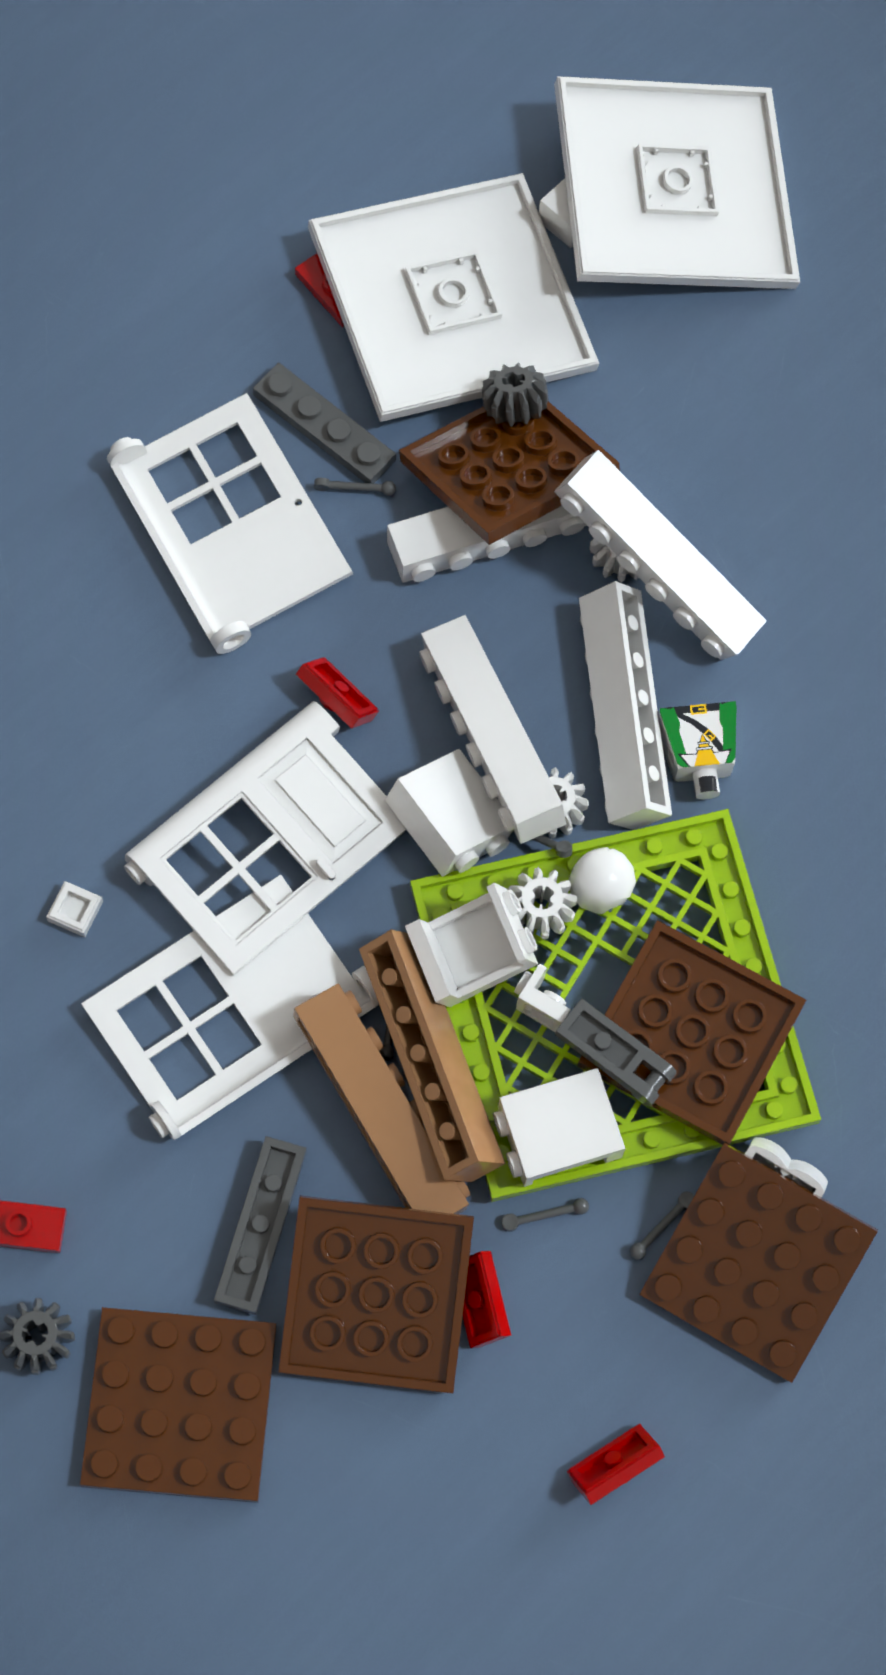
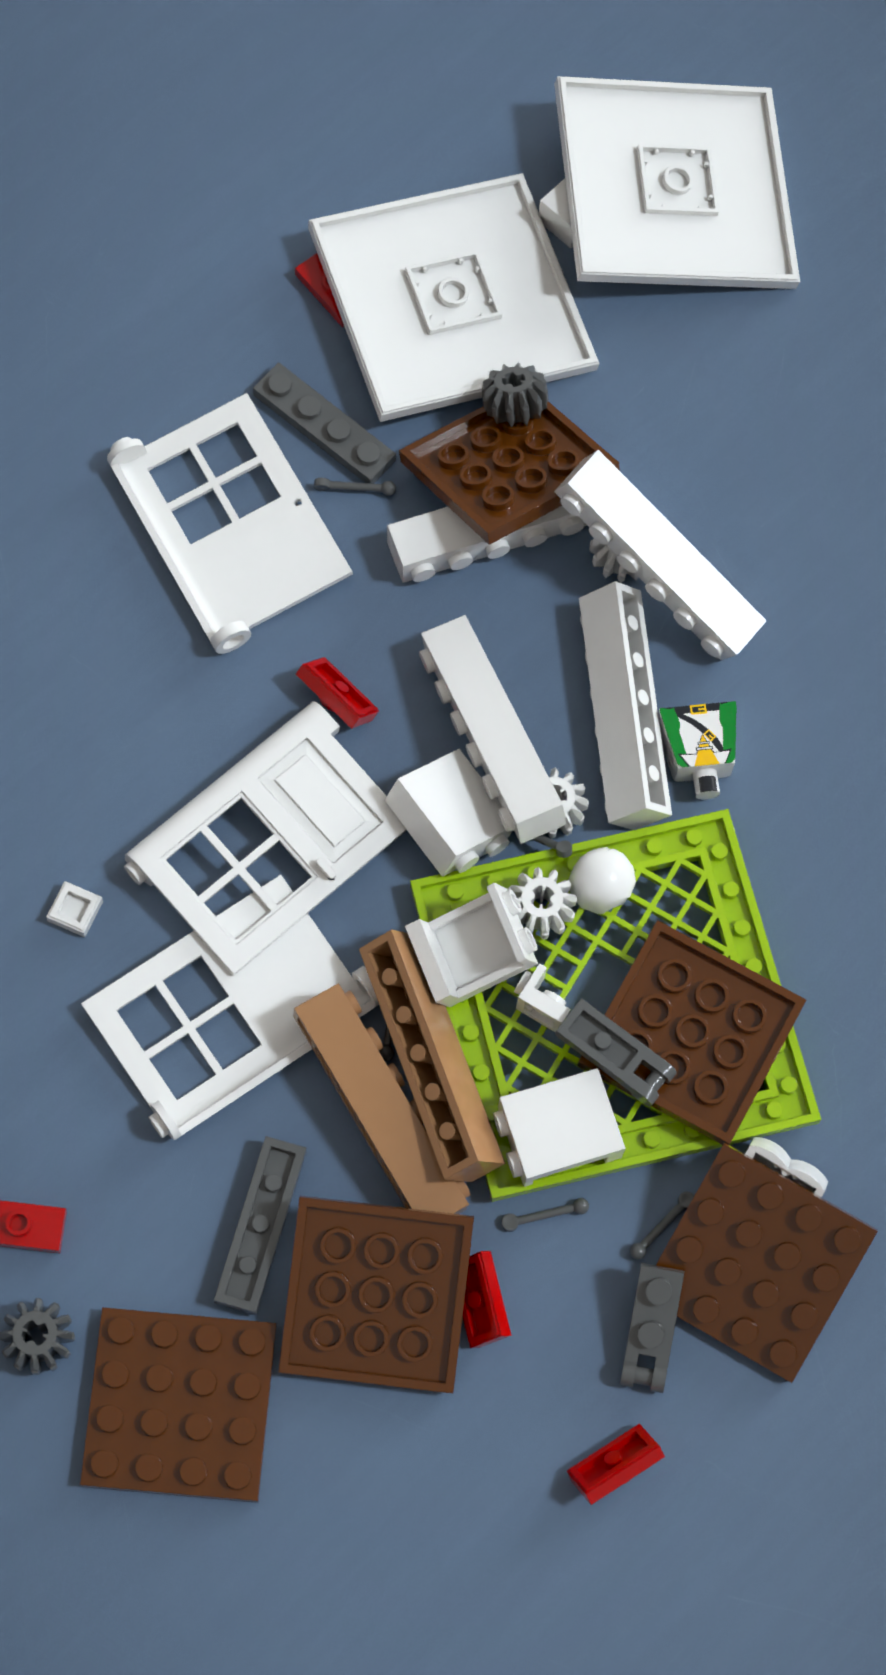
(652, 1325): none -> dark grey plate

